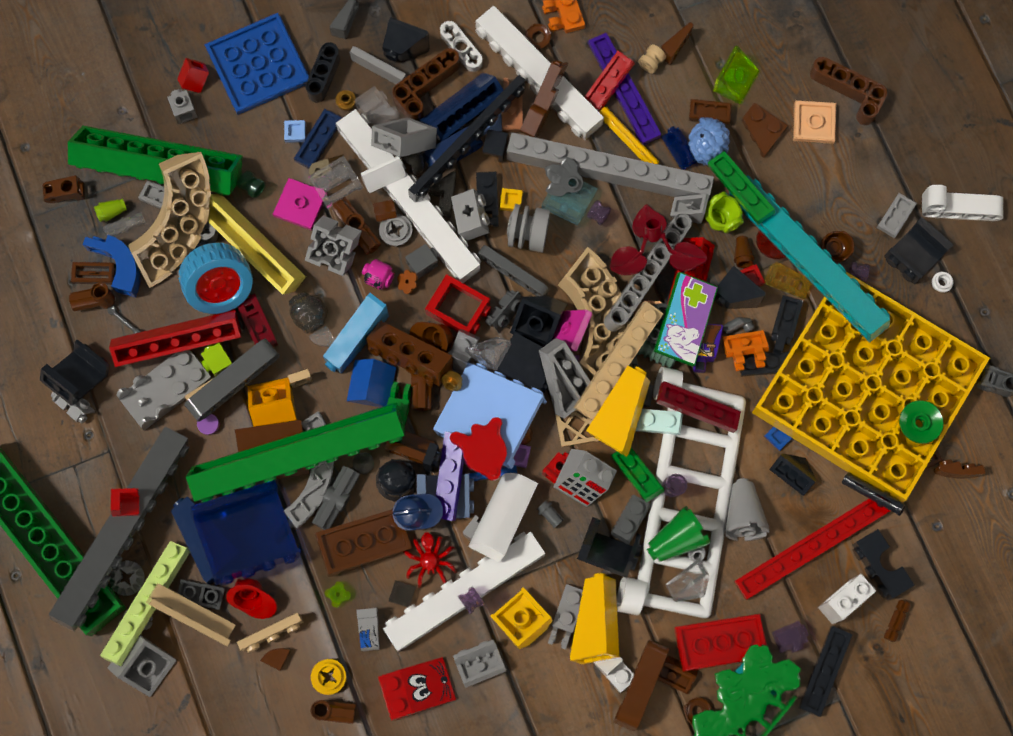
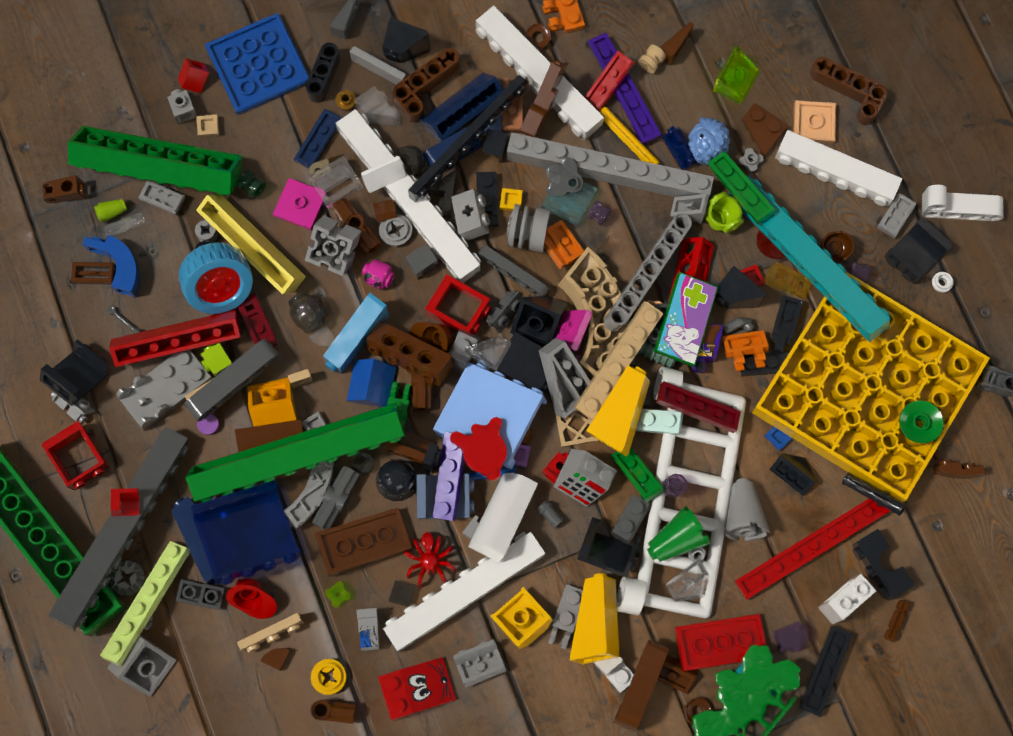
(62, 439): none -> red window
(92, 298): reddish brown piece -> none
(179, 220): tan brick -> none
(191, 614): tan fence -> none
(207, 126): none -> tan tile
(294, 131): light blue tile -> none
(405, 137): light grey window -> none
(407, 281): dark orange plant -> none
(417, 511): dark blue piece -> none
(452, 381): pearl gold plate -> none
(460, 37): white beam -> none
(471, 600): clear purple wheel -> none
(561, 245): none -> orange plate
(651, 226): dark red plant -> none
(710, 109): reddish brown plate -> none
(743, 253): reddish brown cone -> none
(750, 165): none -> light grey plate
(838, 168): none -> white brick

